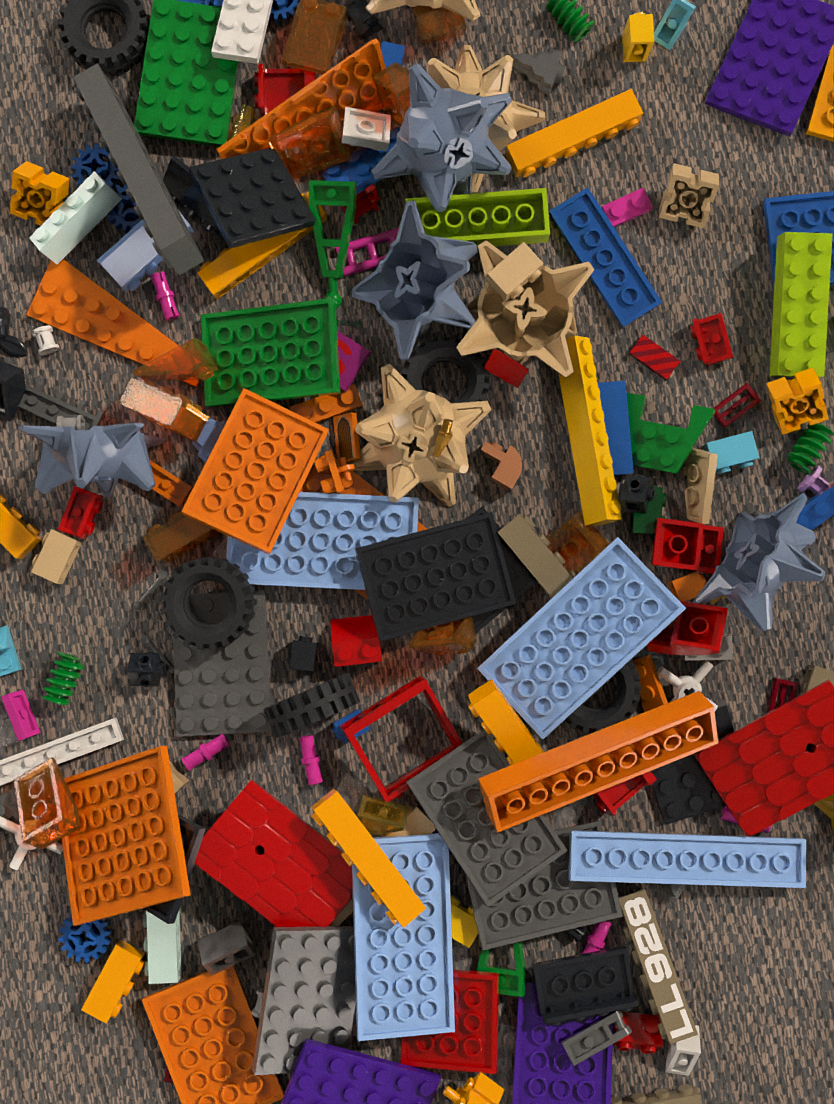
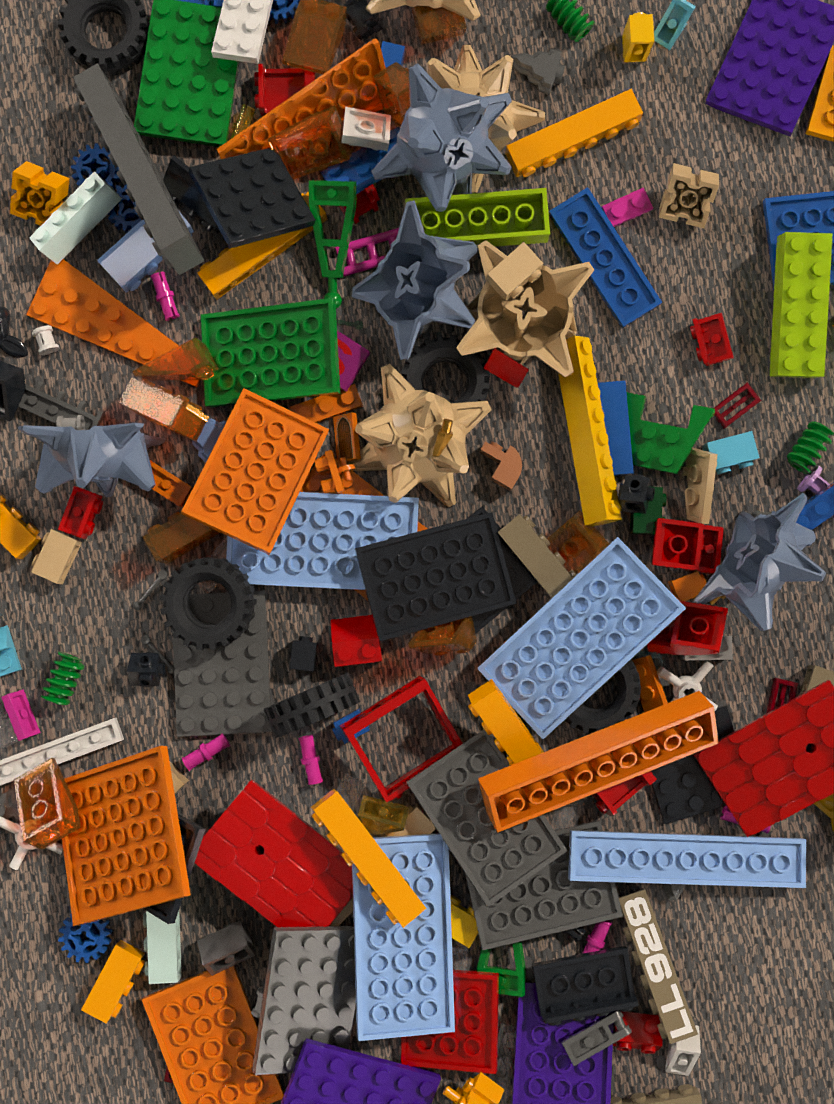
(654, 357): tile -> none
(797, 401): light orange brick -> none

